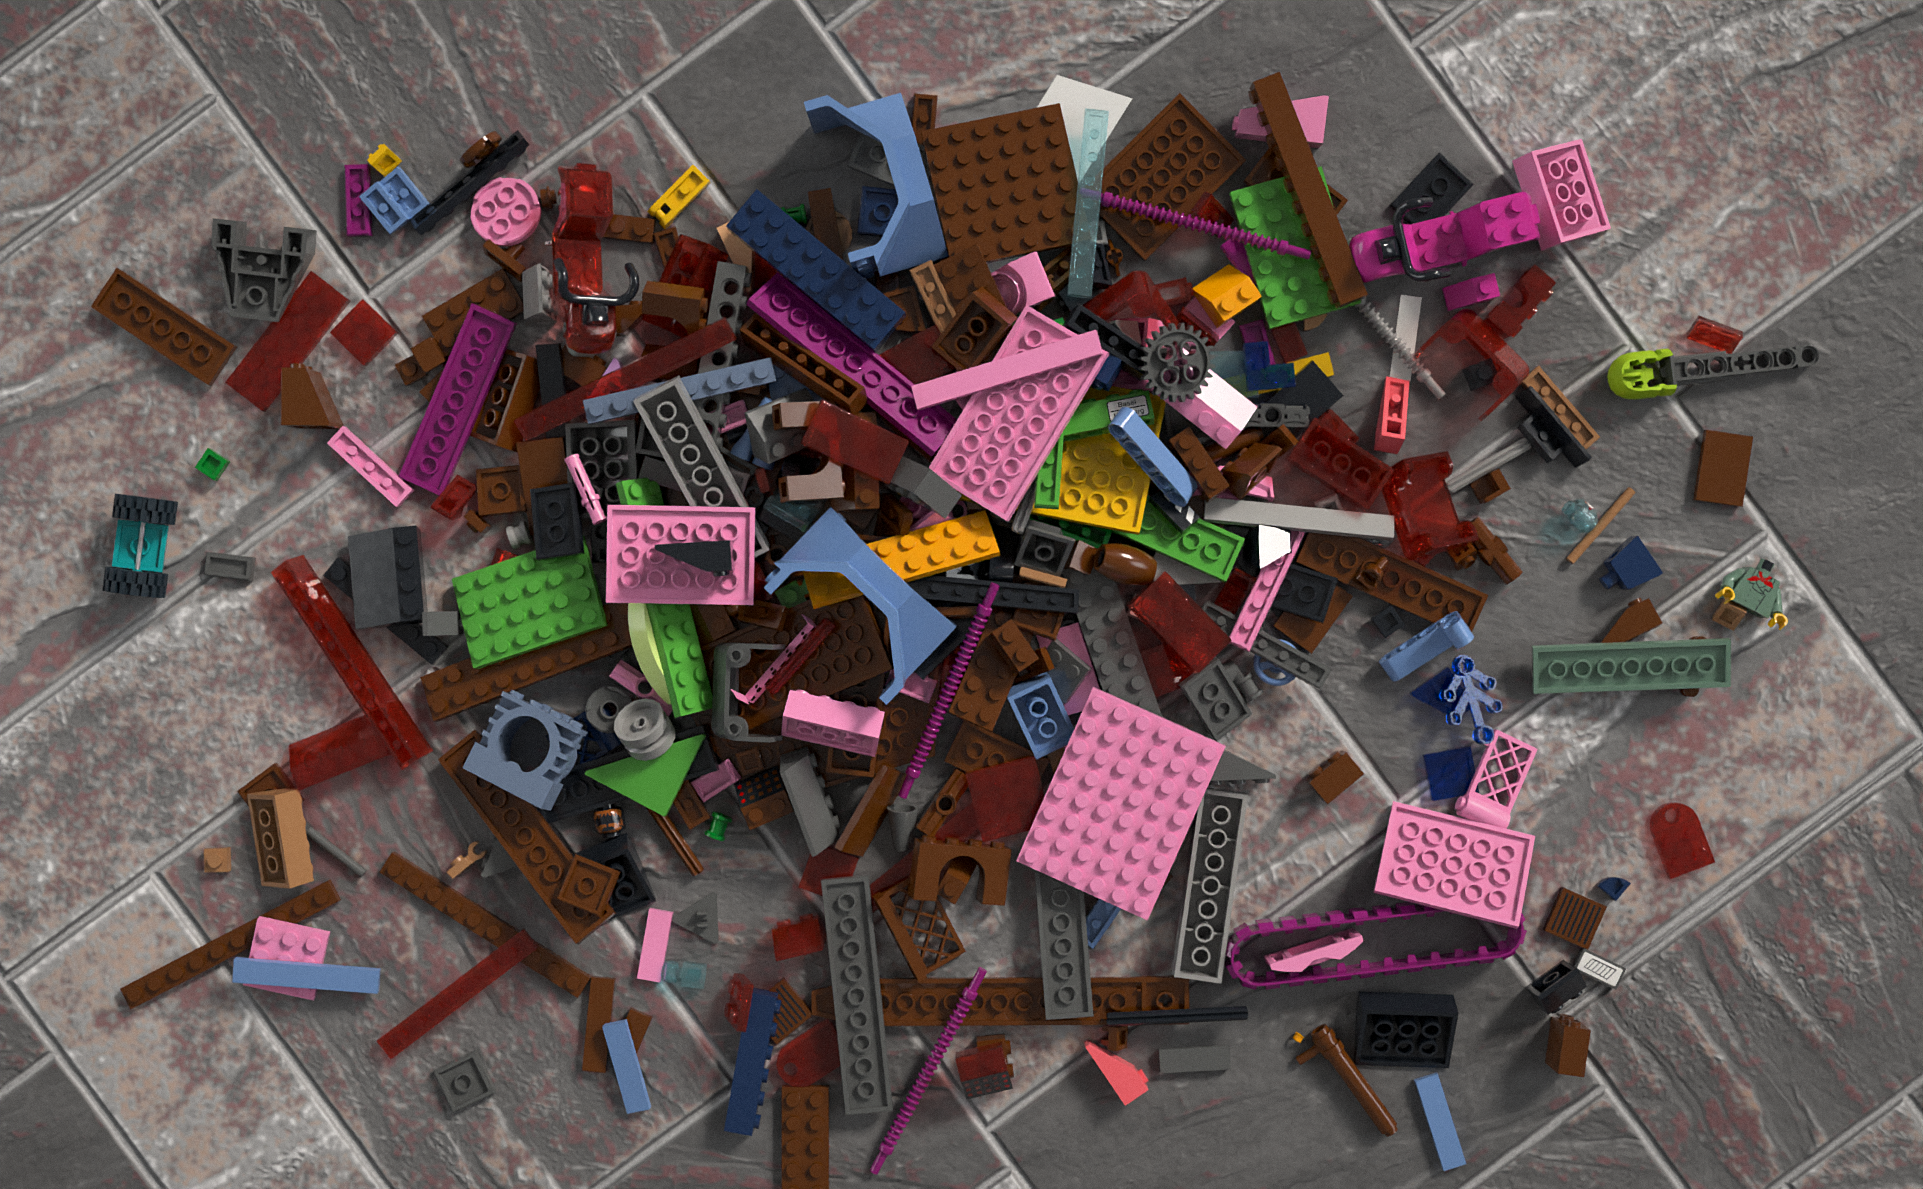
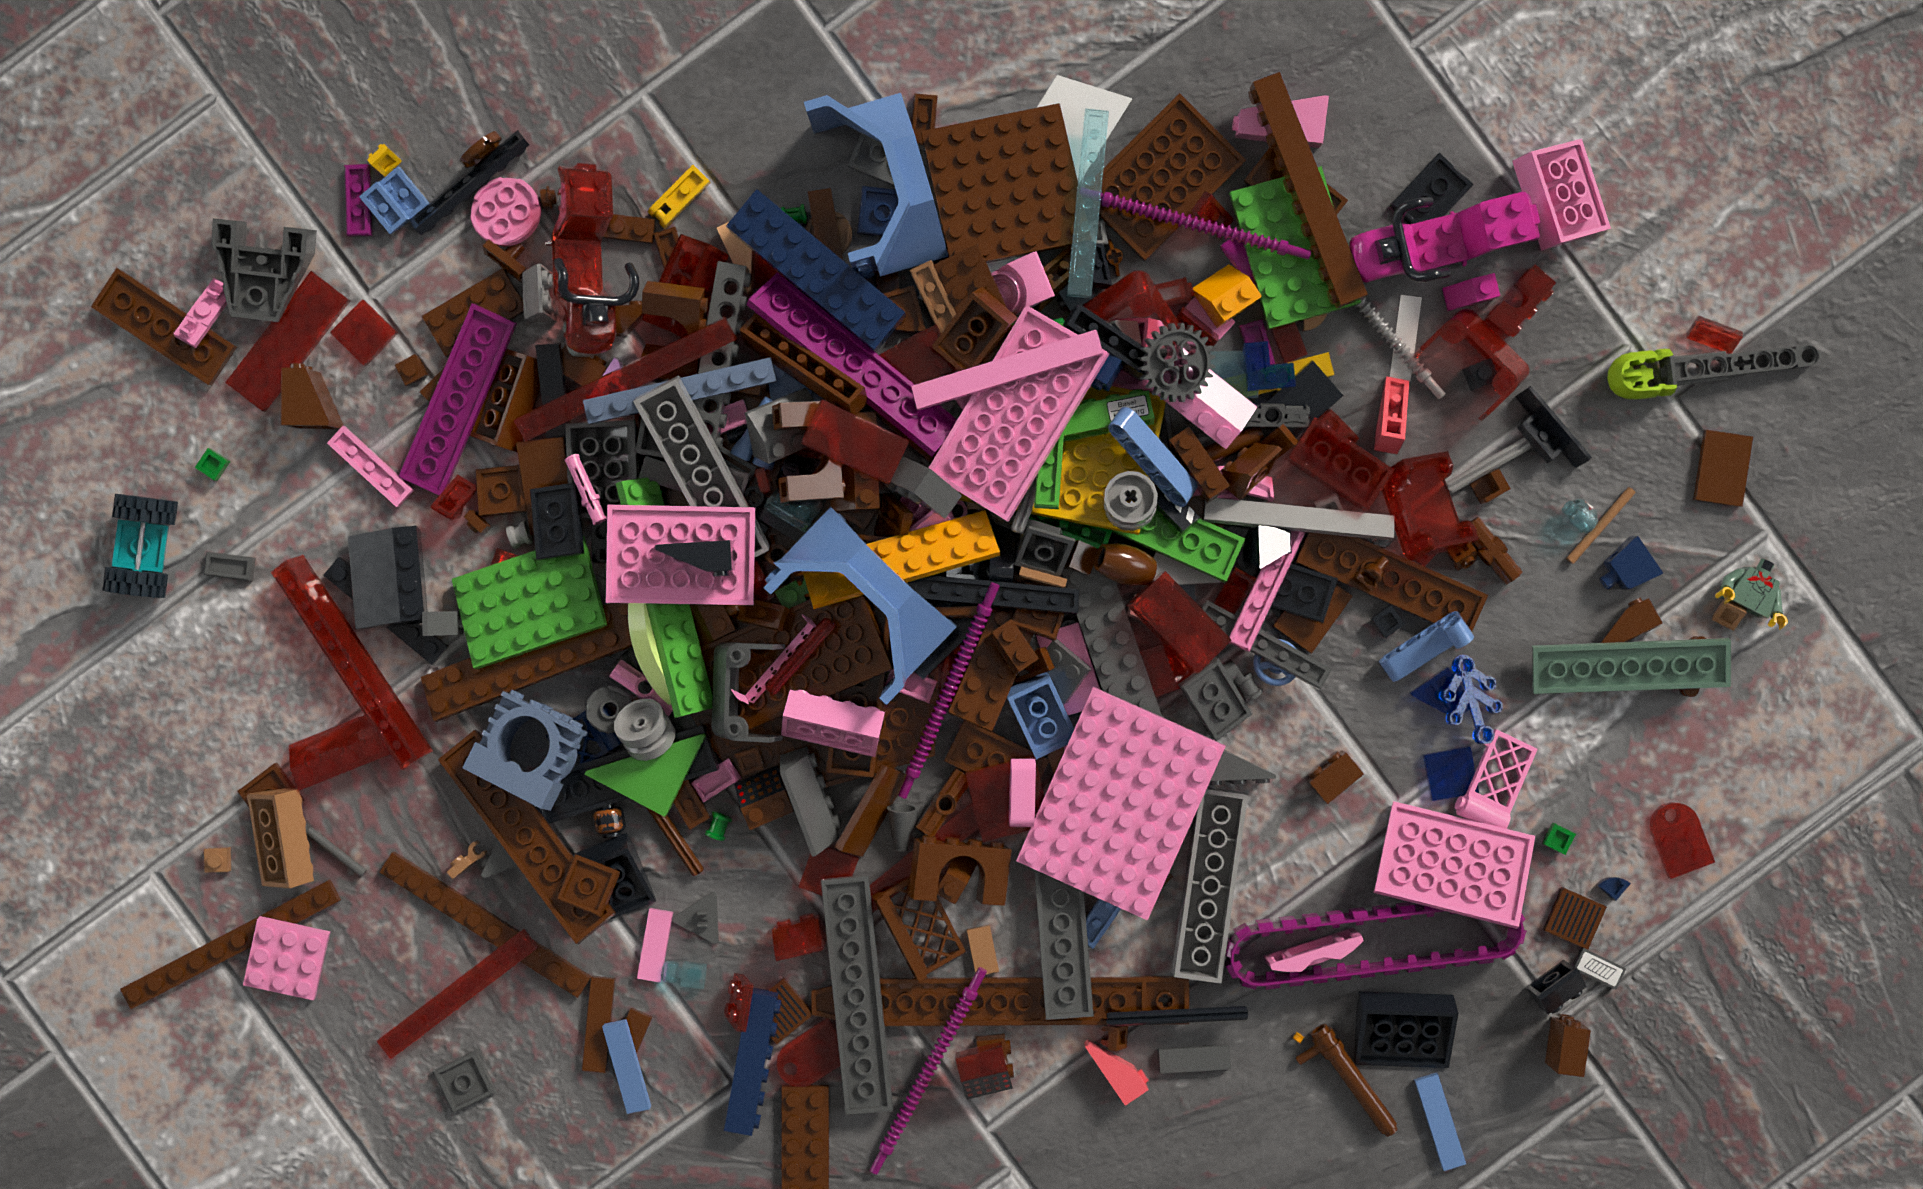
(202, 314): none -> bright pink plate
(306, 975): medium blue tile -> none
(429, 354): reddish brown panel -> none
(983, 948): none -> medium nougat tile
(1022, 792): none -> bright pink beam
(1134, 487): none -> light grey wheel
(1558, 838): none -> green plate
(1561, 406): medium nougat tile -> none

